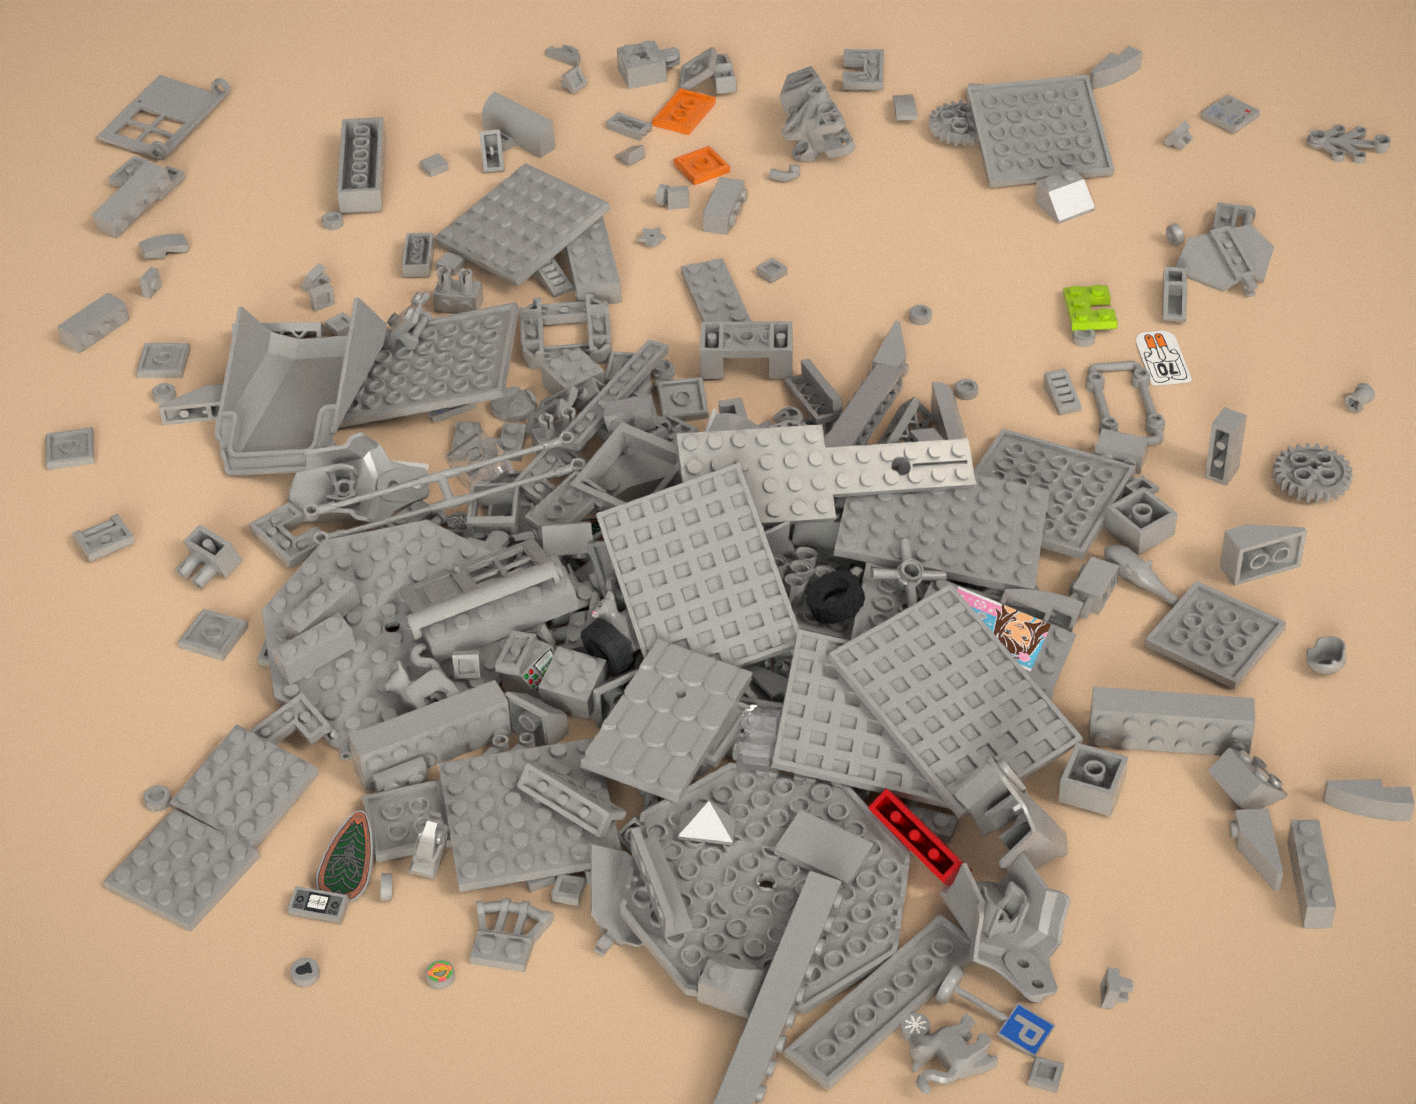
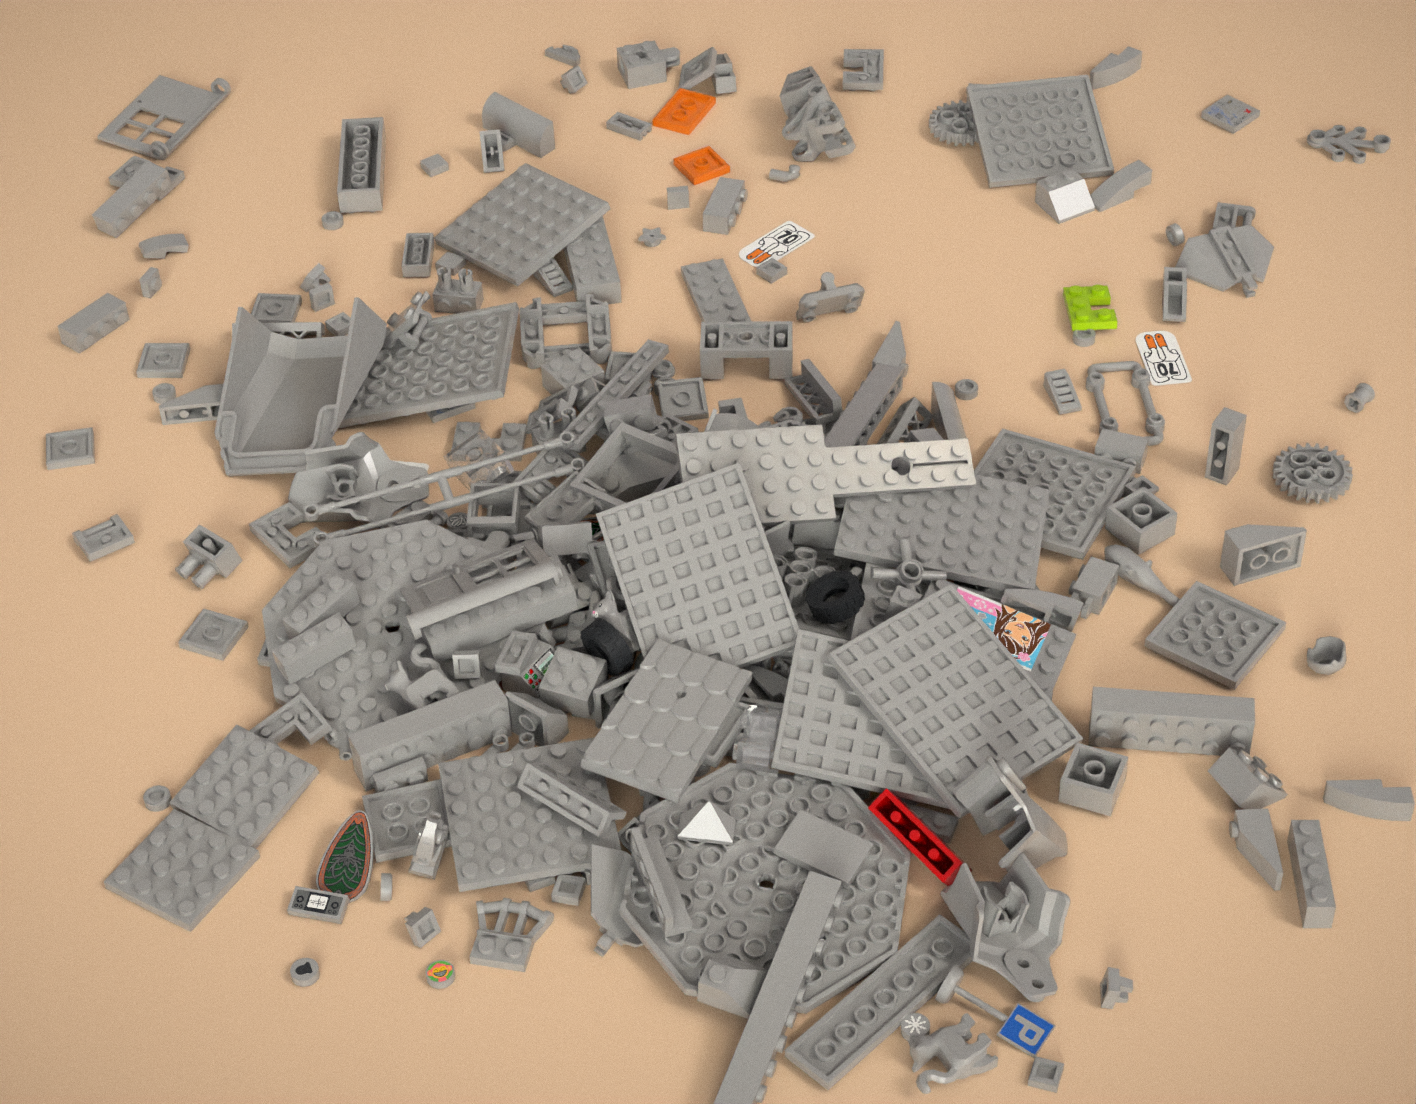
(276, 308): none -> light grey tile
(422, 926): none -> light grey tile
(515, 405): light grey tile -> none
(632, 154): light grey slope -> none
(661, 195): light grey tile -> none
(776, 244): none -> sticker
(830, 299): none -> light grey shield
(901, 600): none -> light grey brick
(904, 107): light grey slope -> none
(920, 315): light grey tile -> none
(1121, 185): none -> light grey slope
(1179, 137): light grey tile -> none

